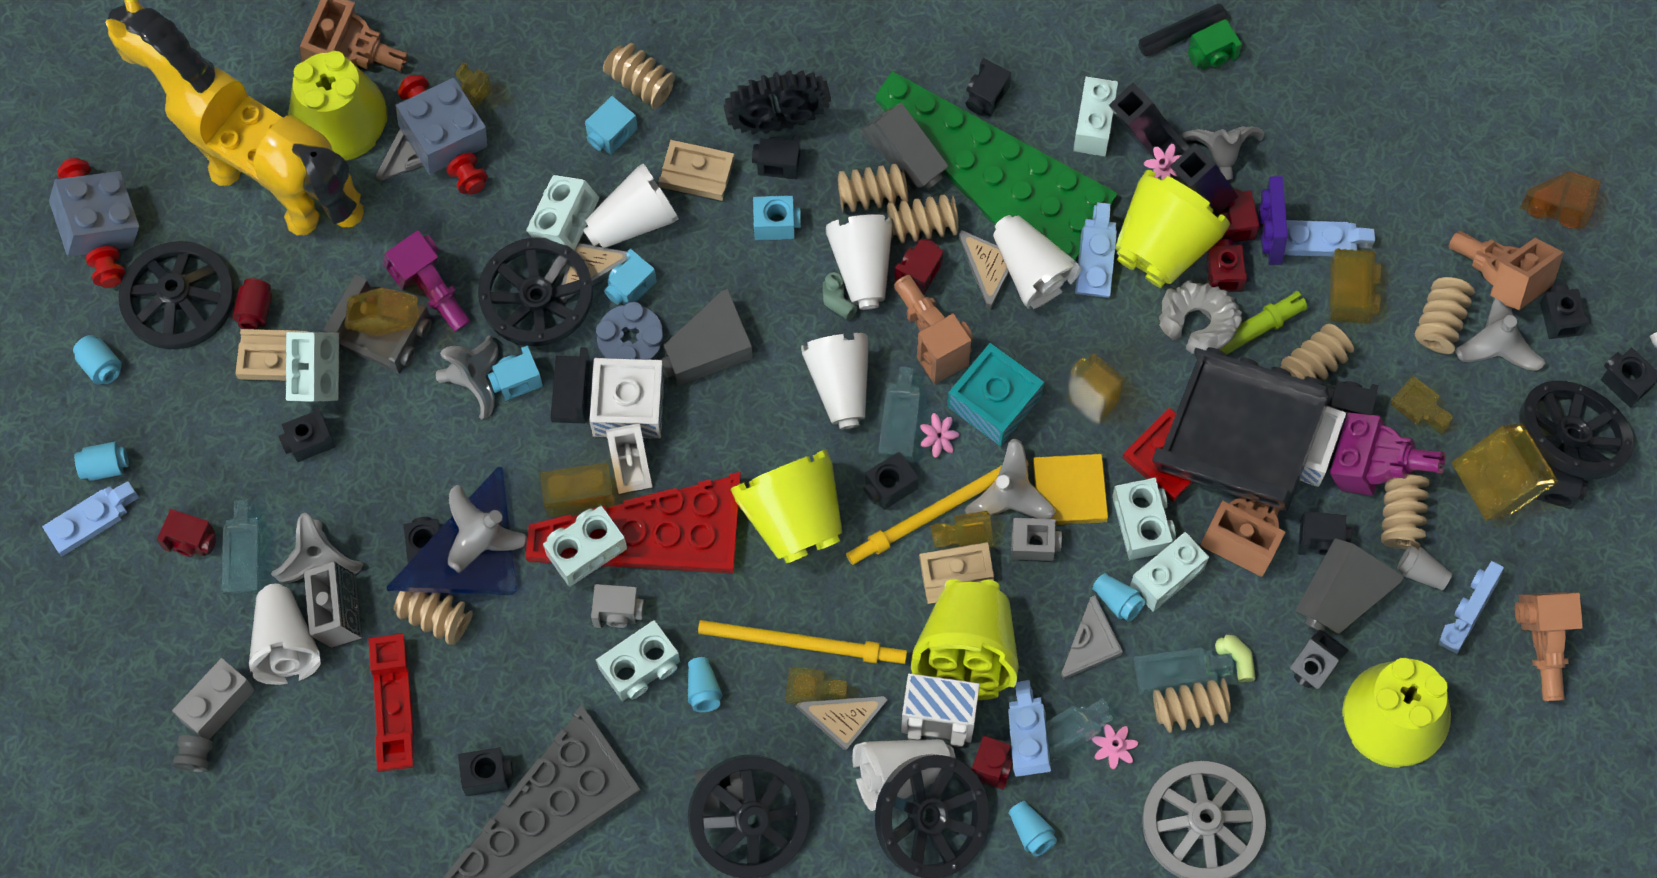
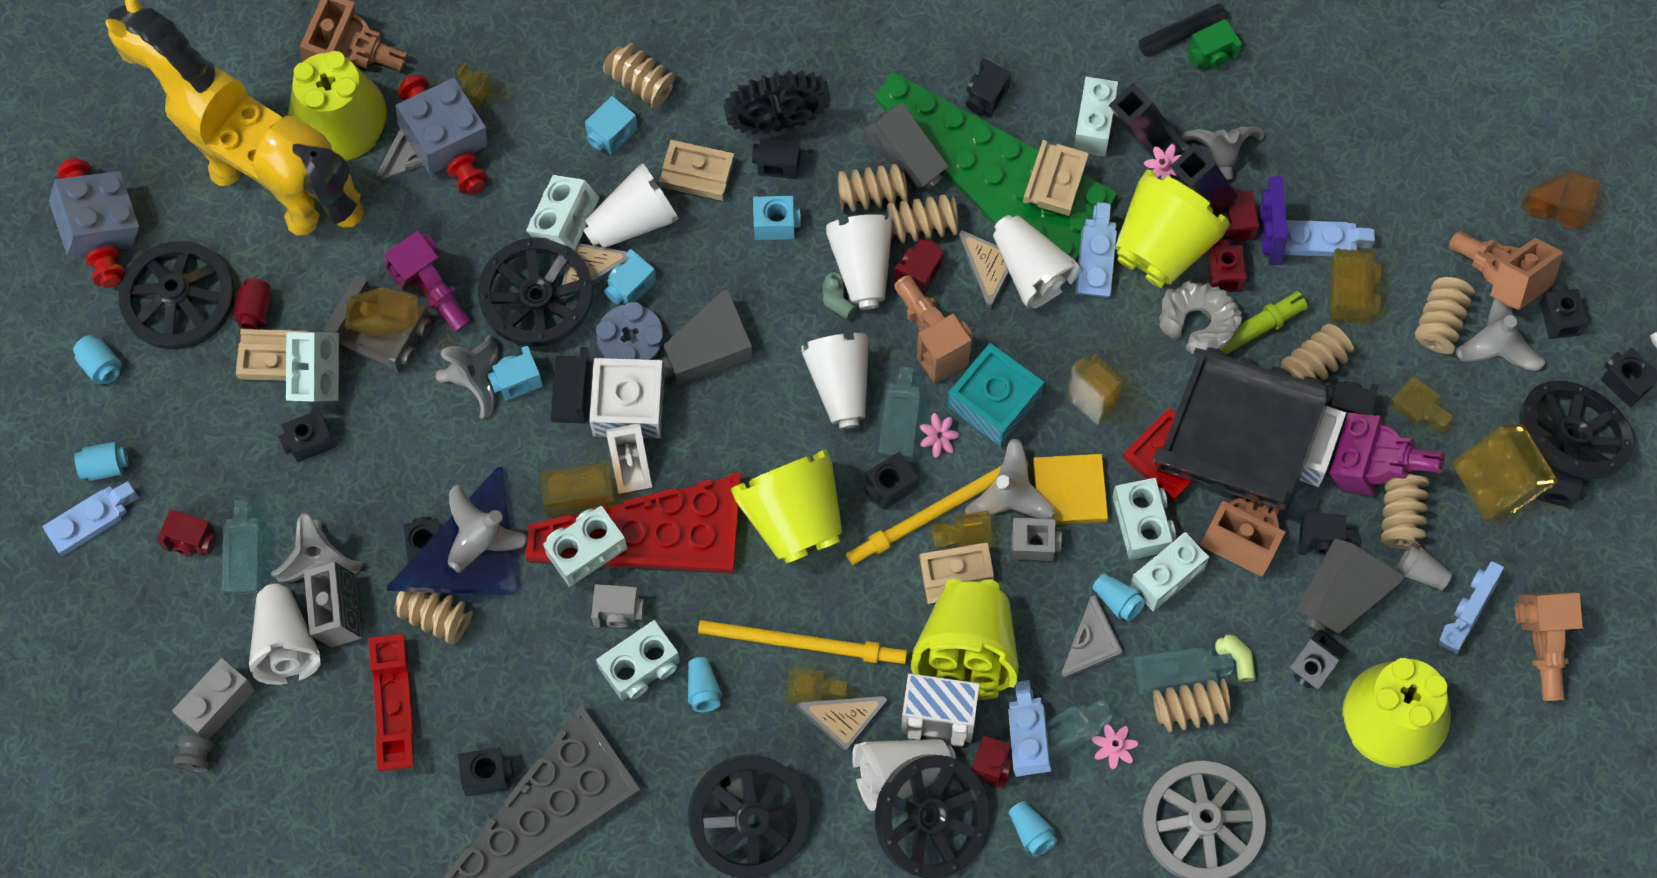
(1056, 177): none -> tan plate

